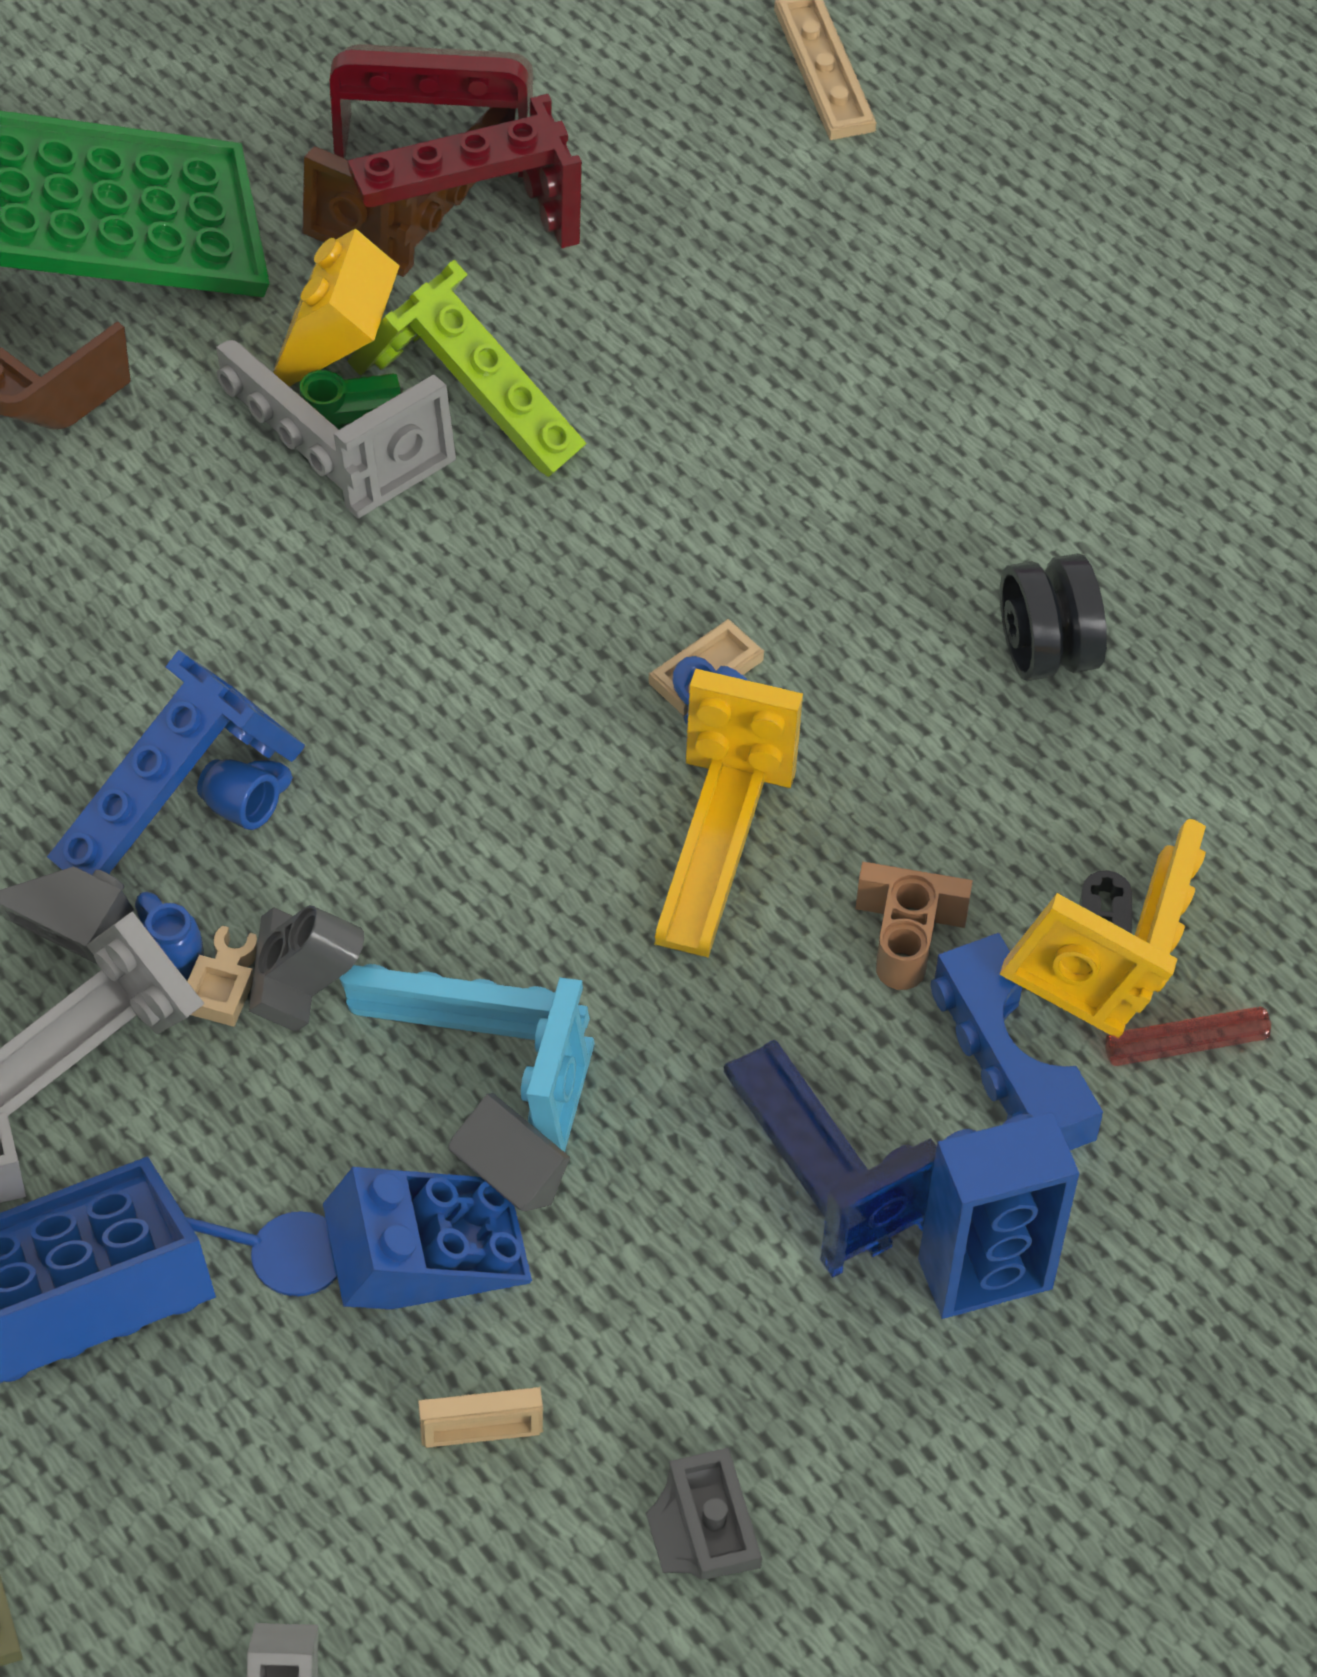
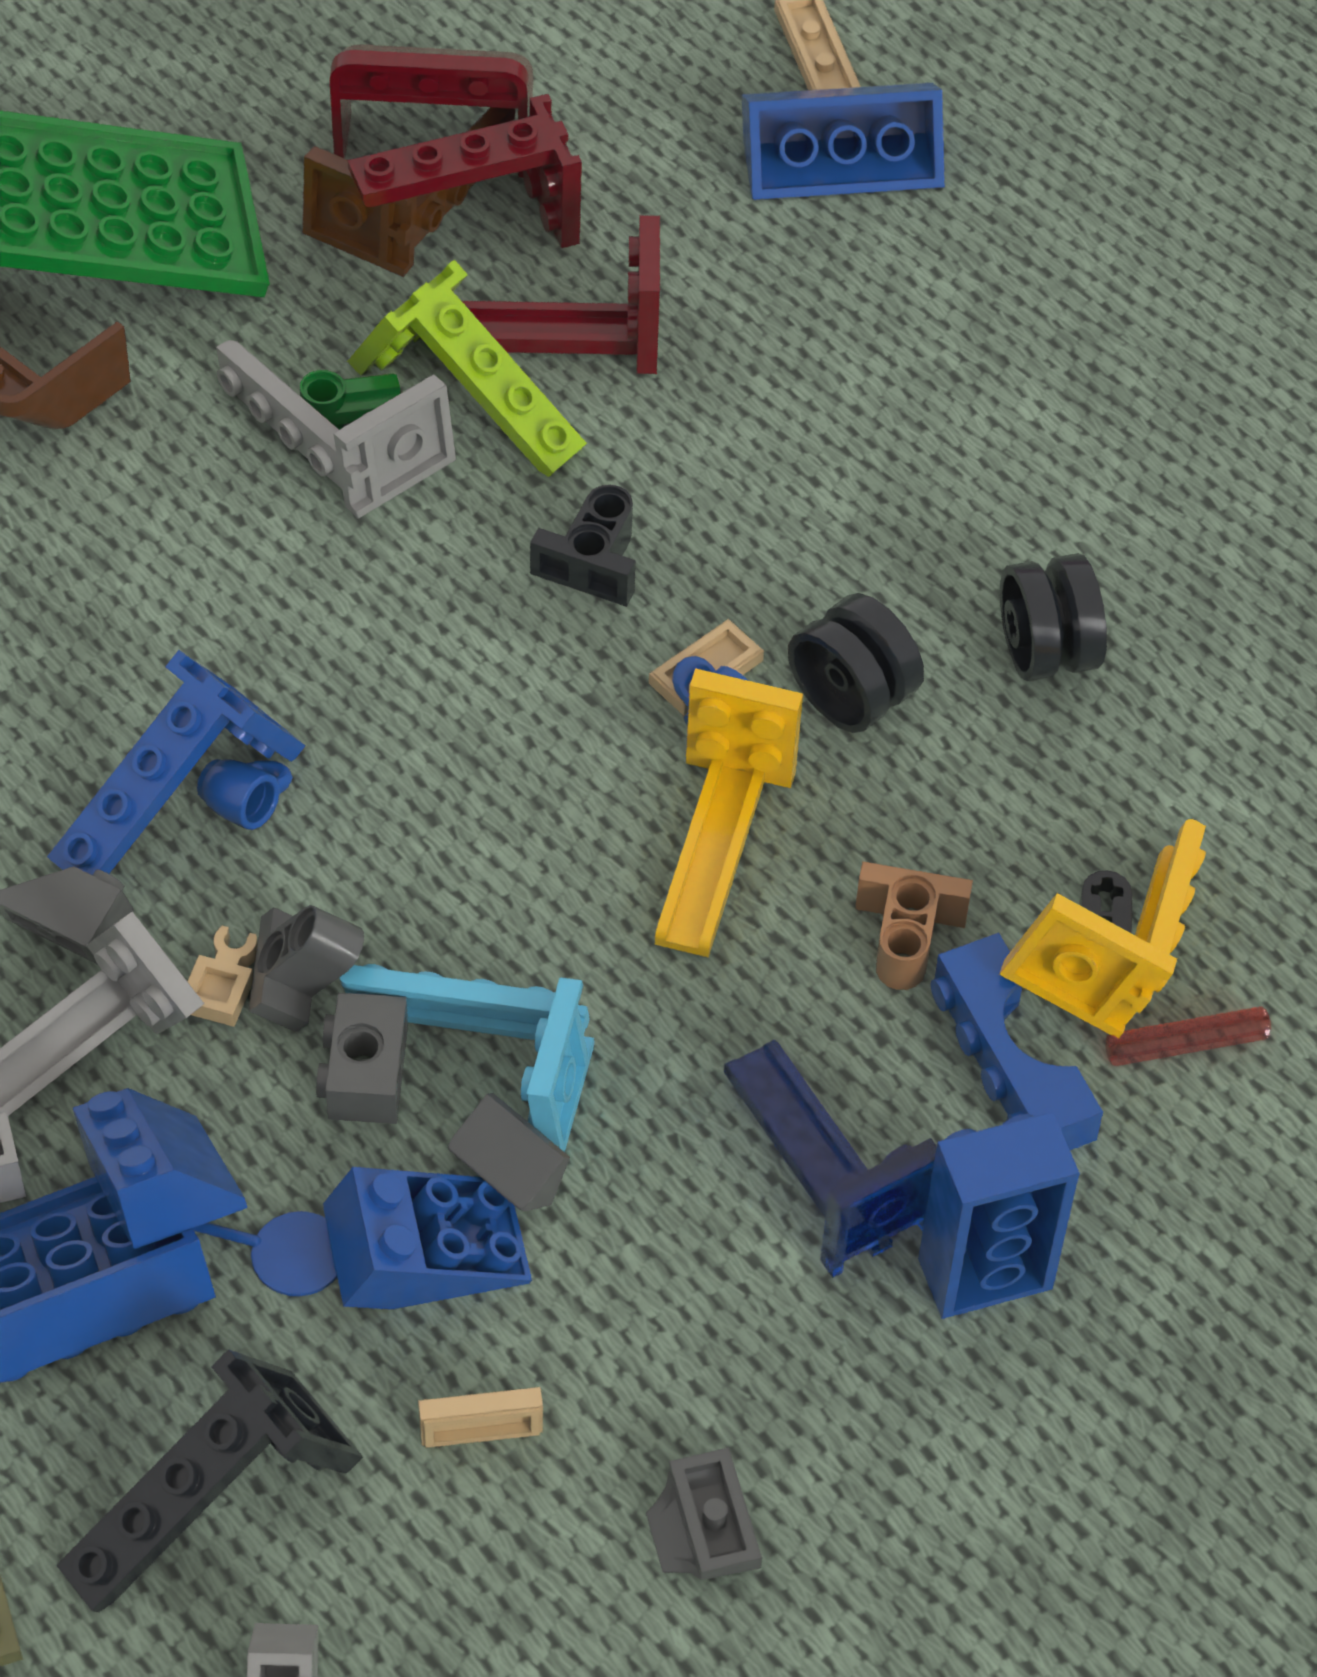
(154, 1165): none -> blue slope
(172, 930): blue piece -> none
(258, 1409): none -> black bracket
(337, 306): yellow slope -> none
(372, 1087): none -> dark grey brick
(589, 326): none -> dark red bracket
(593, 548): none -> black tile
(844, 140): none -> blue slope
(856, 662): none -> black wheel

